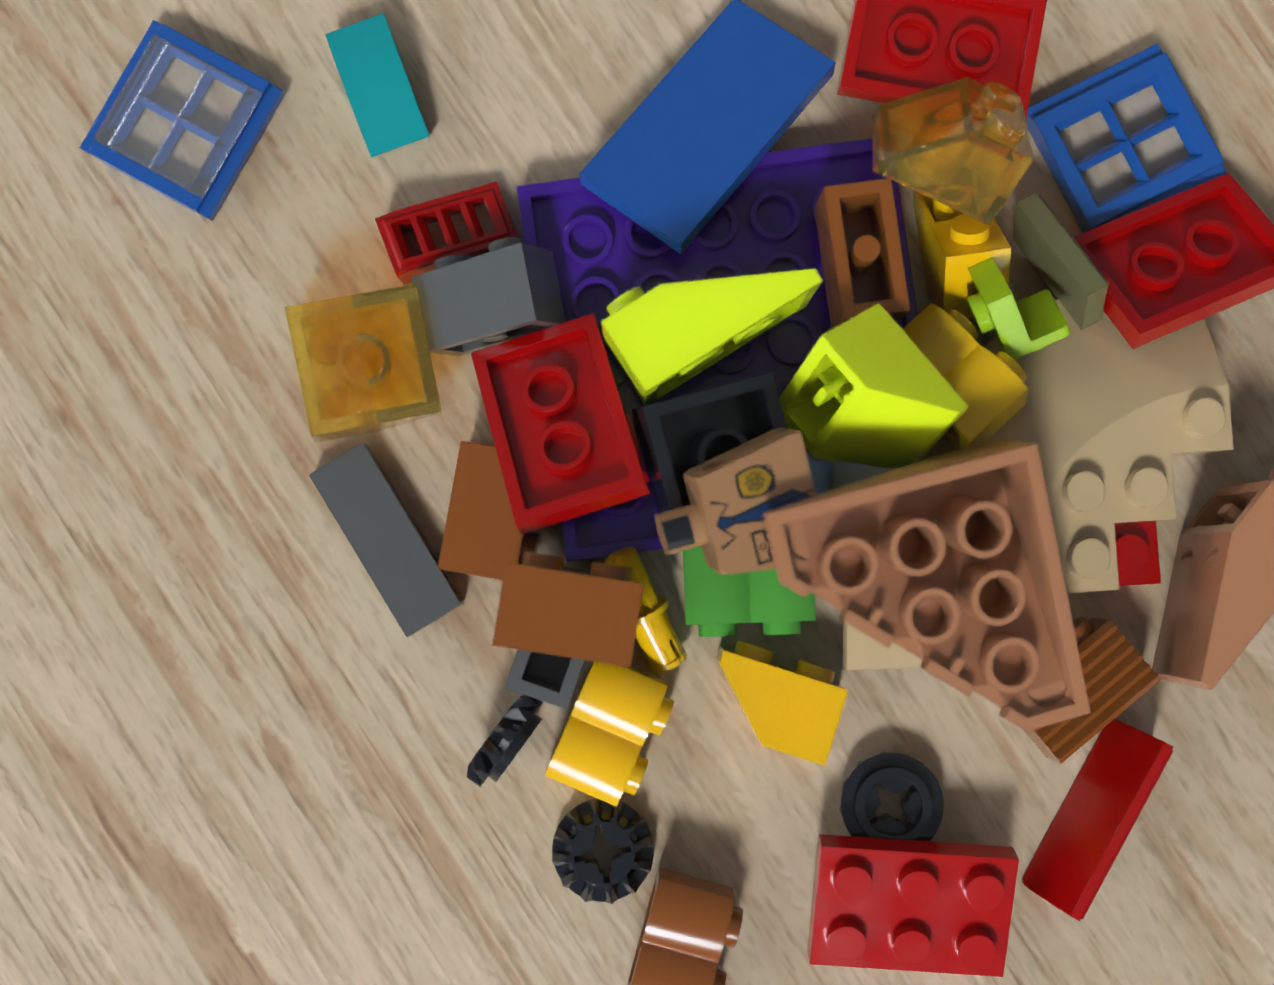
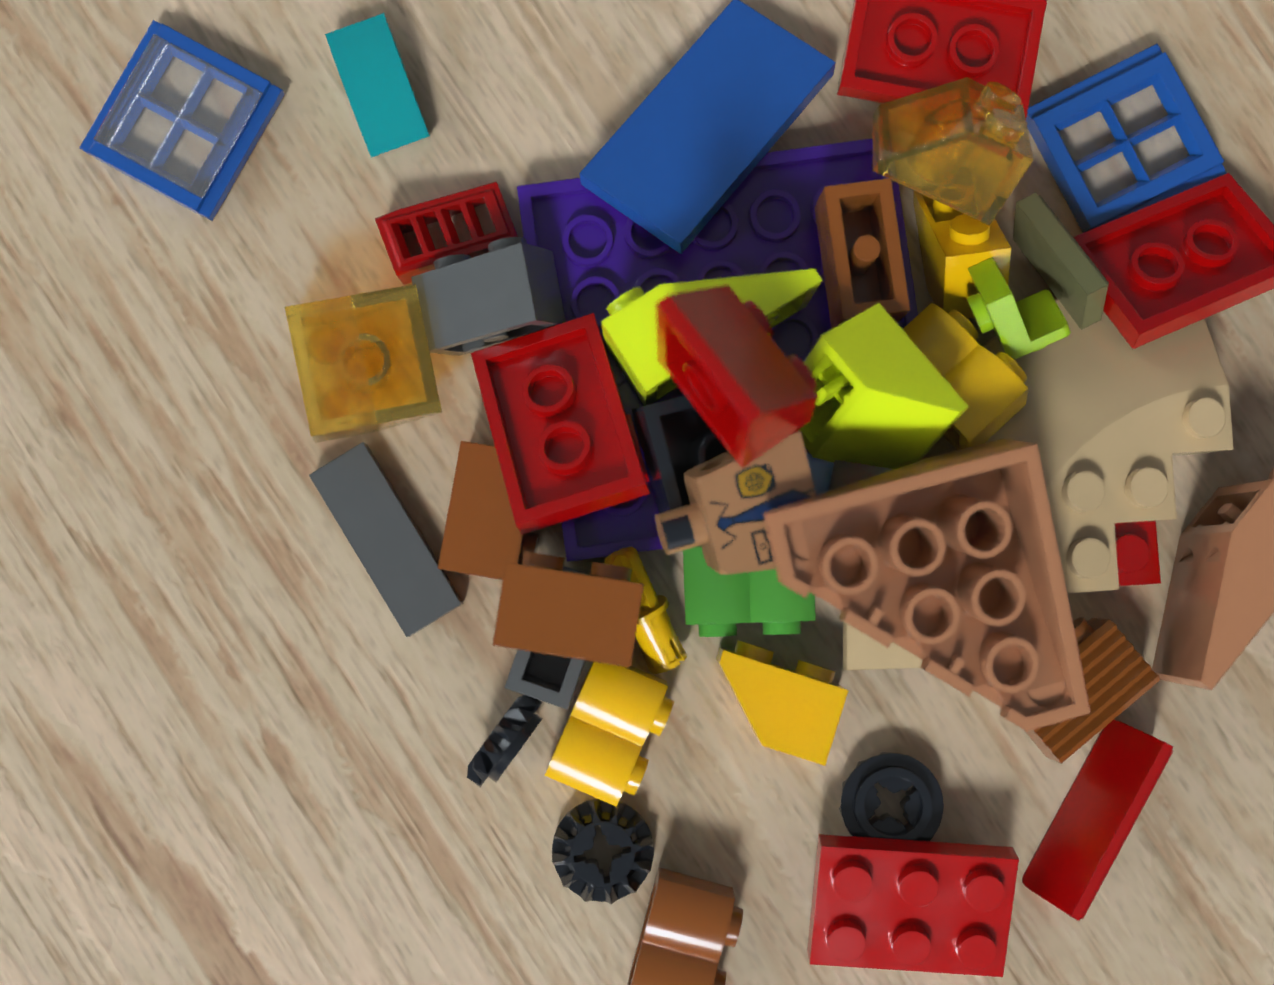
(733, 370): none -> red slope

